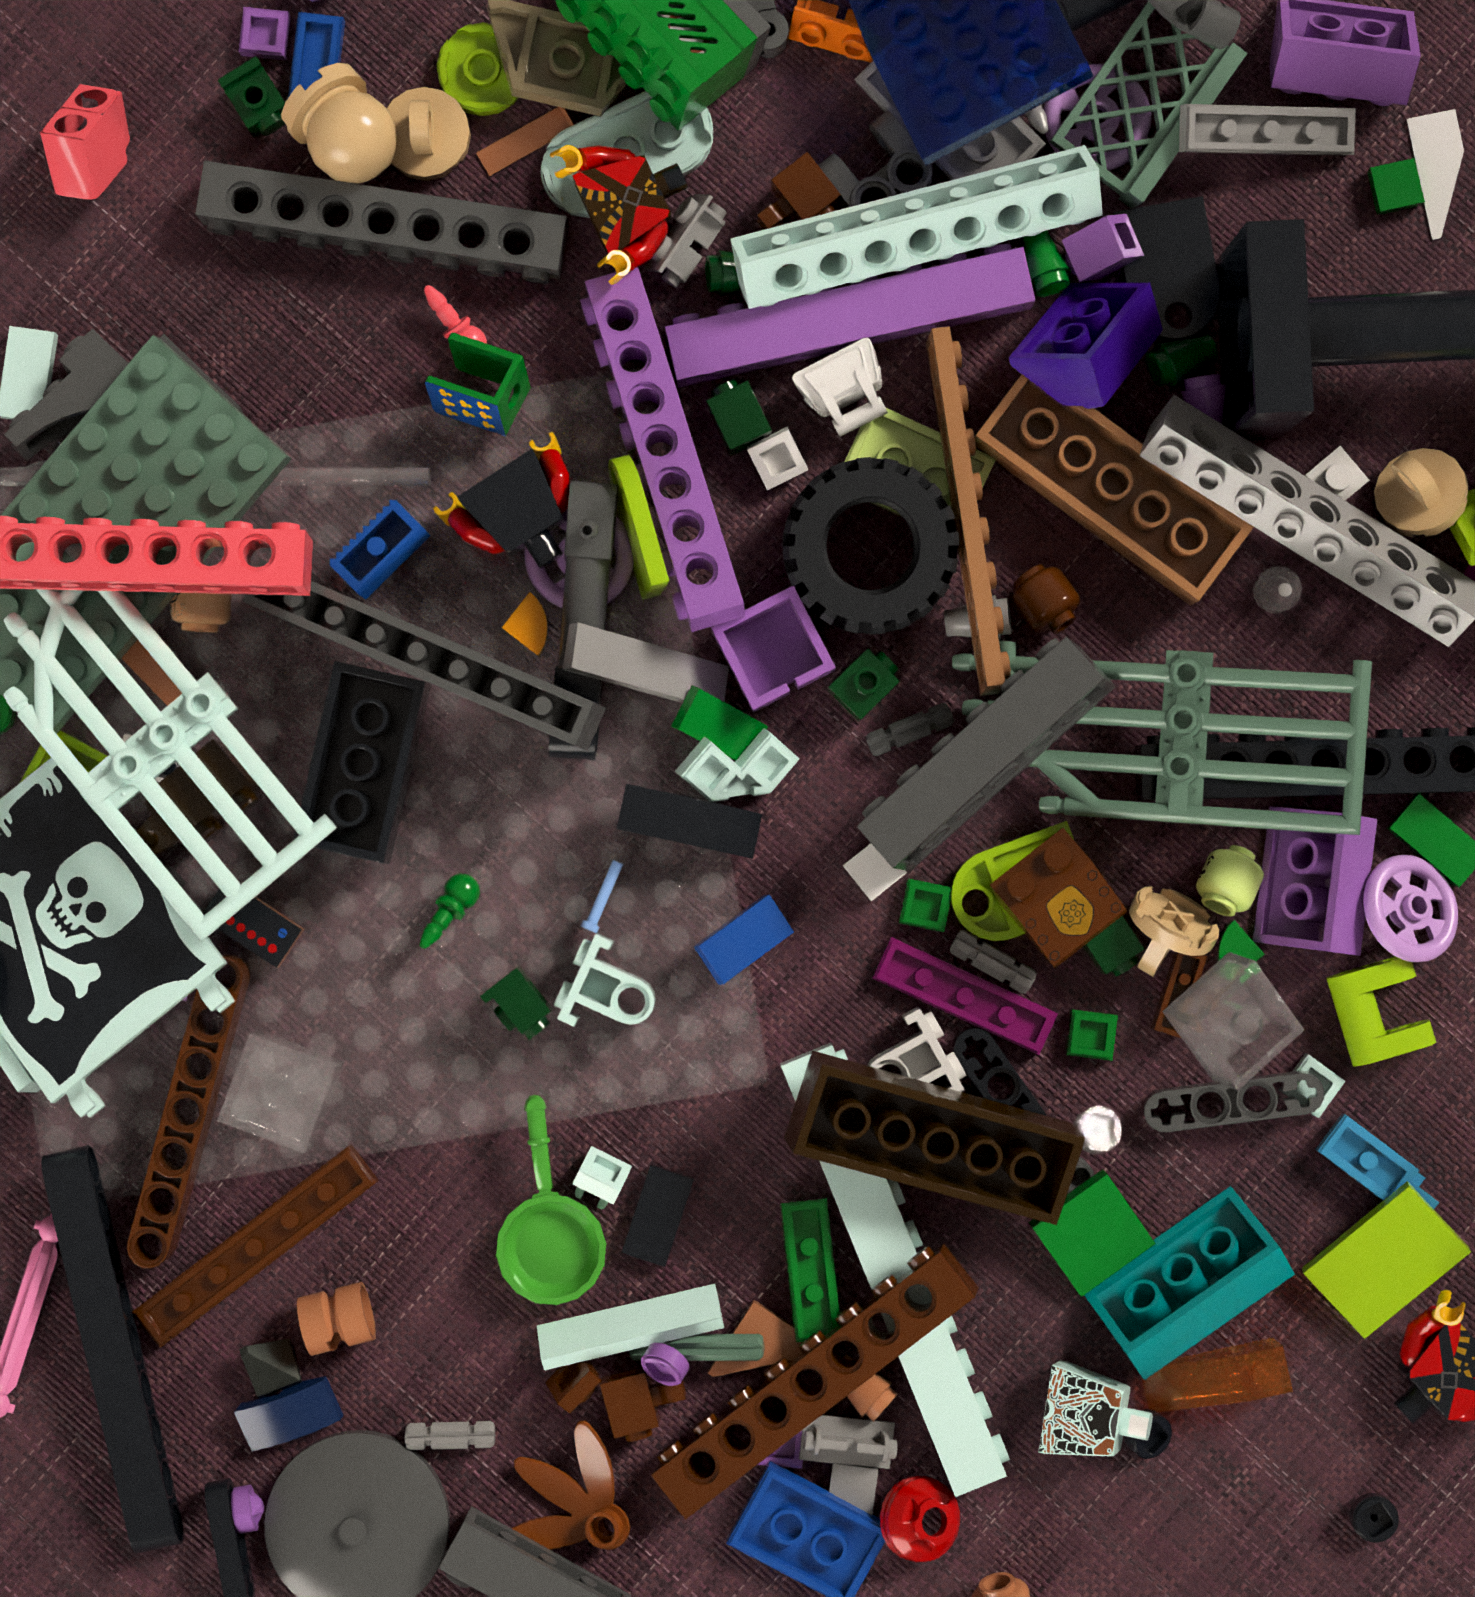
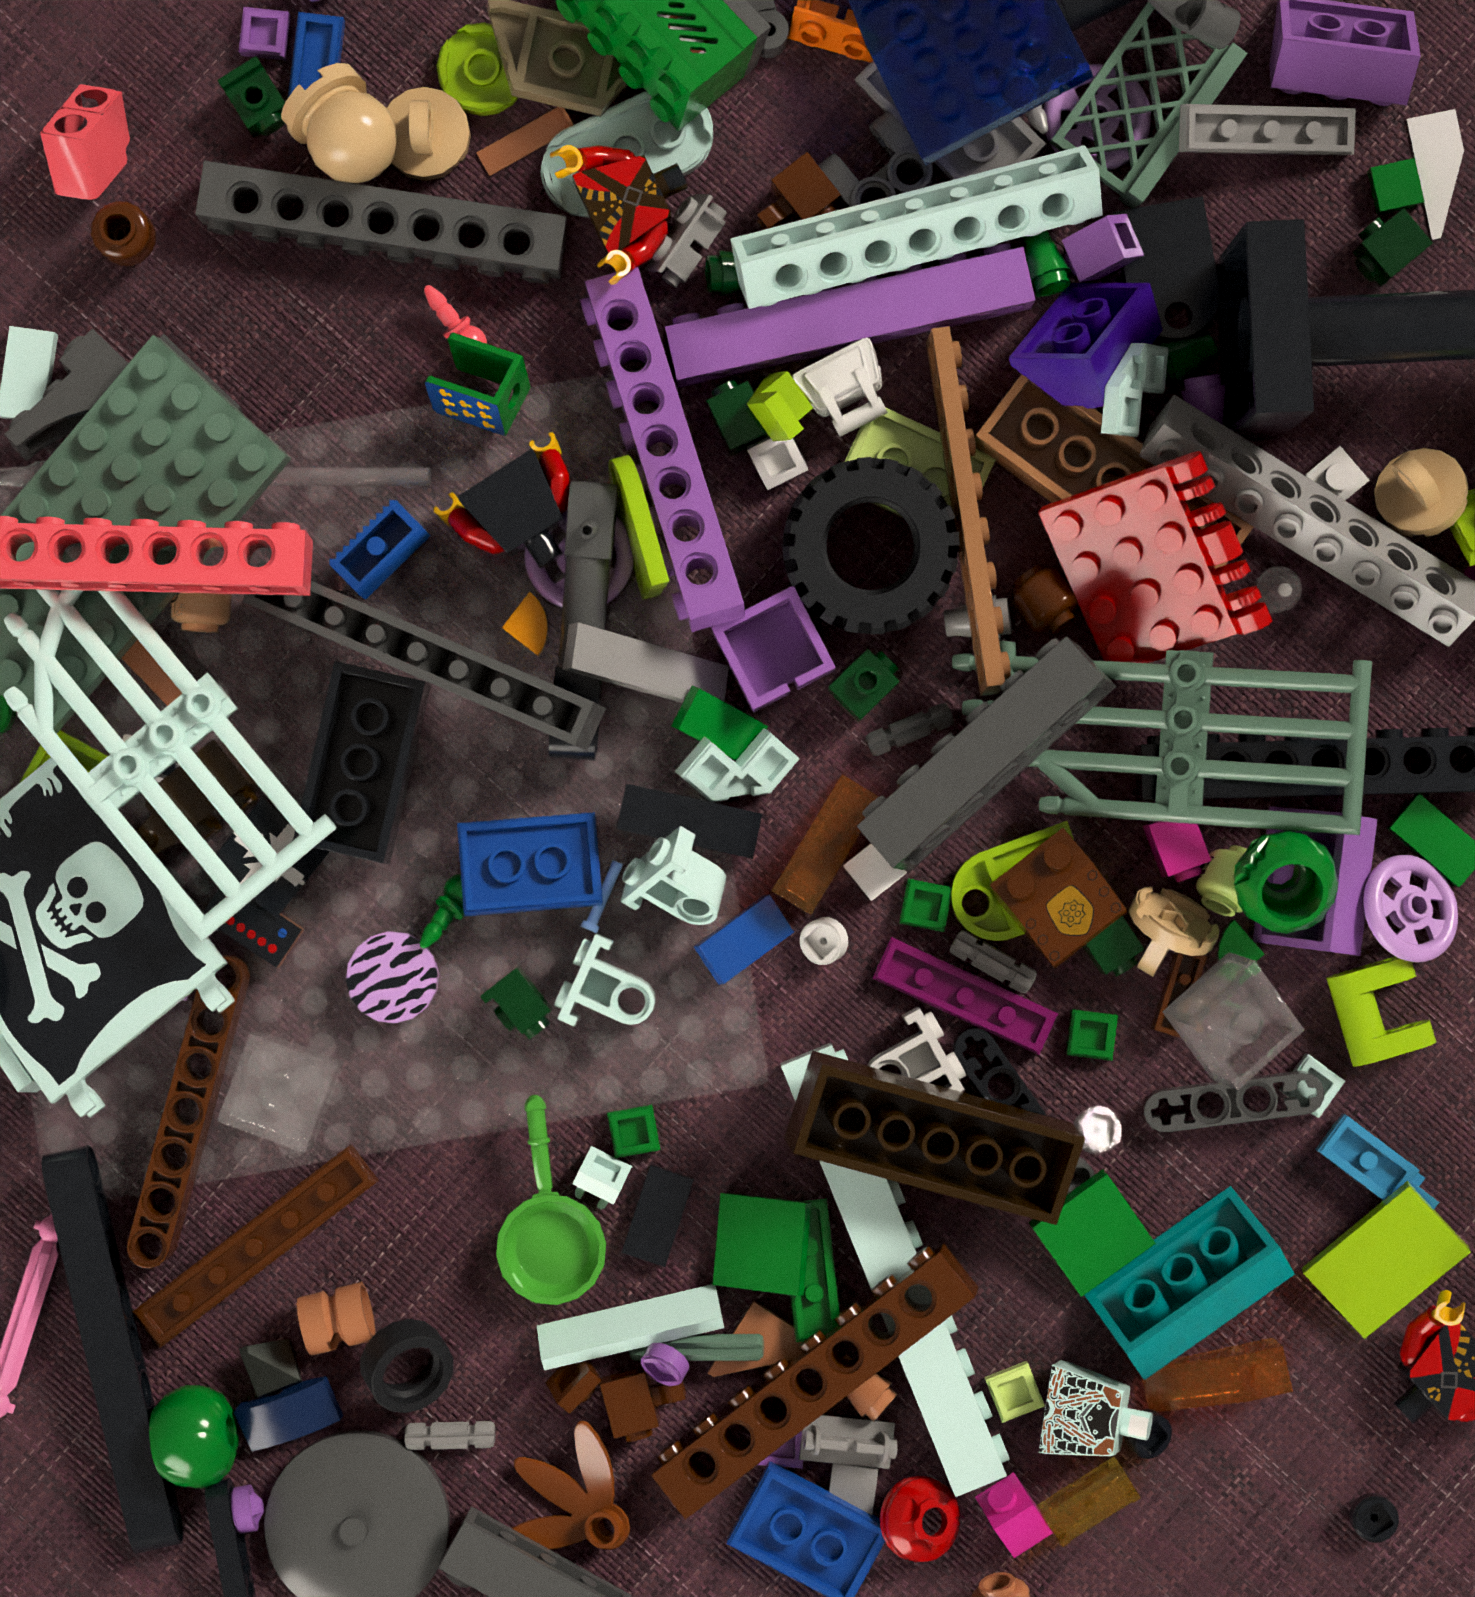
(117, 220): none -> reddish brown head
(193, 1436): none -> green piece
(278, 834): none -> black sticker
(392, 977): none -> lavender tile
(421, 1389): none -> black tyre
(529, 864): none -> blue tile
(633, 1131): none -> green tile
(675, 880): none -> light aqua pin
(762, 1243): none -> green tile
(779, 406): none -> lime slope
(824, 845): none -> clear orange slope
(824, 940): none -> white tile
(1013, 1515): none -> dark pink brick
(1014, 1391): none -> yellowish green tile
(1088, 1501): none -> clear yellow hinge
(1138, 372): none -> light aqua tile
(1147, 568): none -> hinge
(1177, 848): none -> dark pink brick
(1296, 902): none -> green piece
(1389, 247): none -> dark green brick

